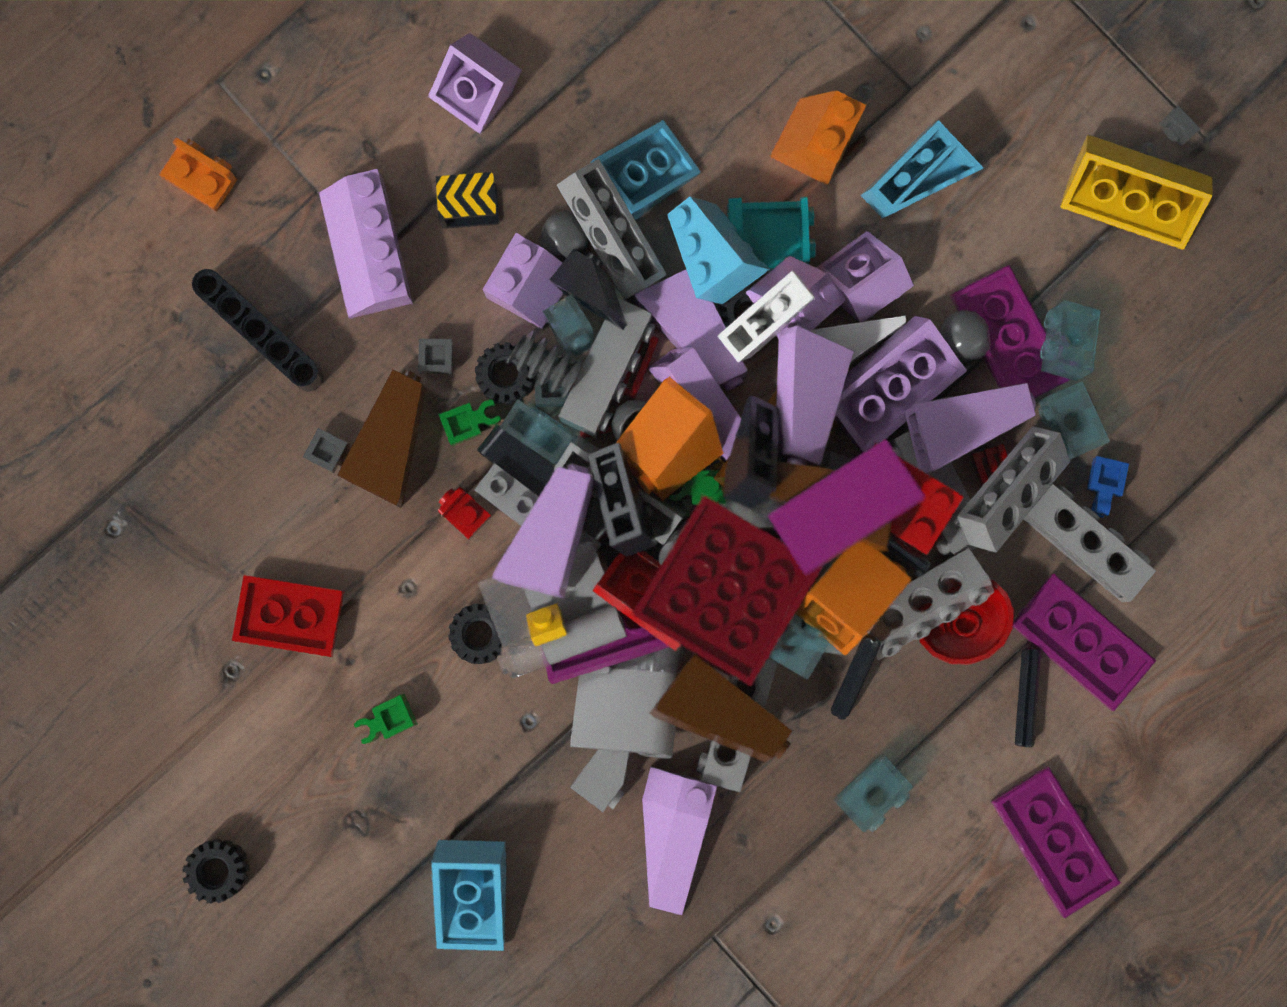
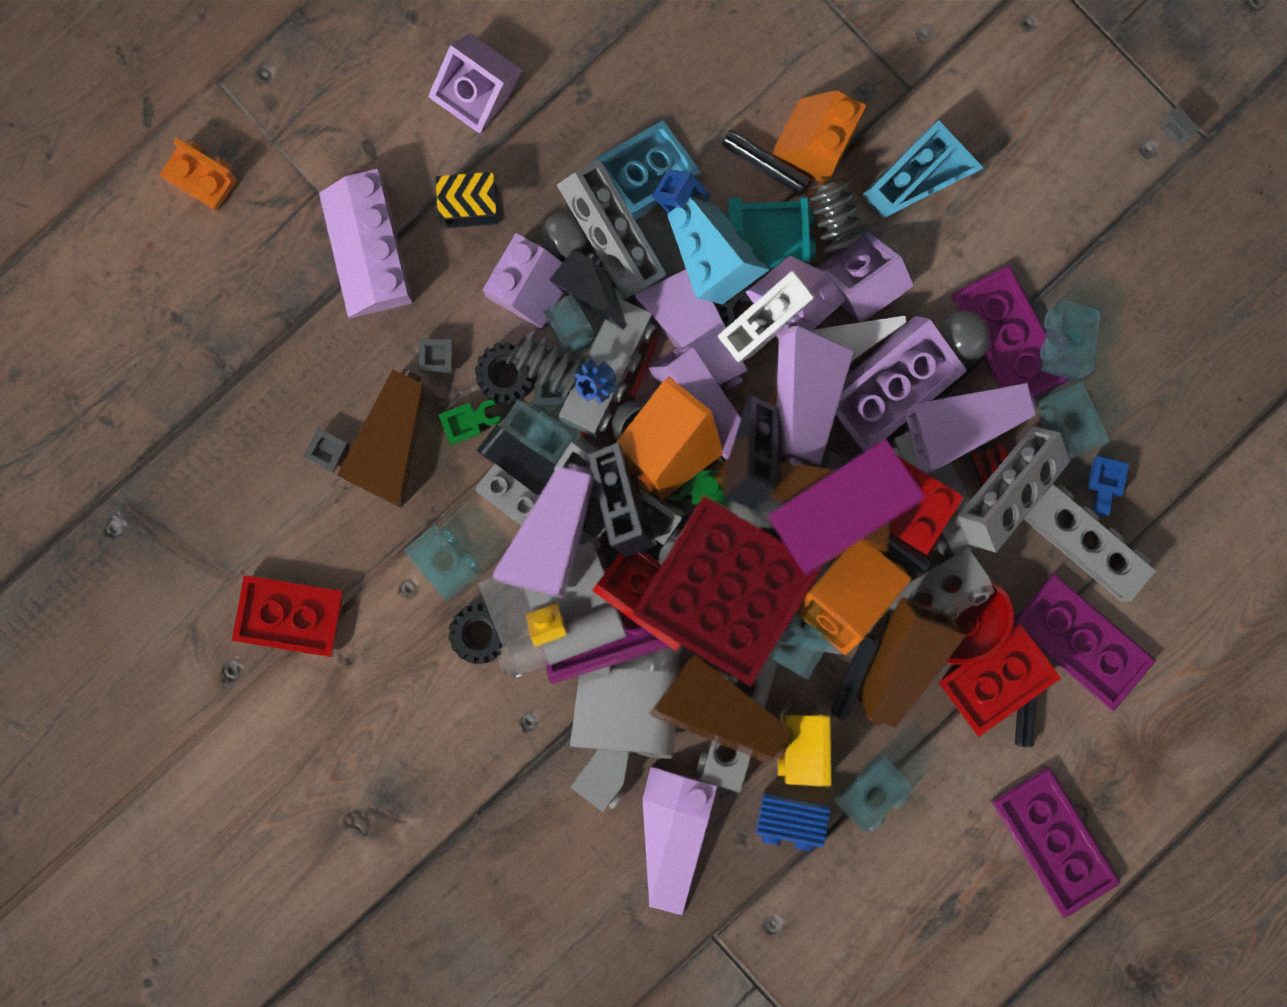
(195, 871): black tyre -> none
(244, 322): black beam -> none
(390, 719): green plate -> none
(424, 554): none -> clear light blue brick
(463, 512): red bracket -> none
(469, 894): medium azure slope -> none
(595, 381): none -> blue gear
(676, 188): none -> blue panel
(765, 161): none -> black axle
(793, 821): none -> blue brick
(809, 752): none -> yellow slope
(836, 214): none -> dark grey piece
(908, 660): none -> reddish brown slope
(1001, 684): none -> red plate
(1137, 192): yellow slope -> none

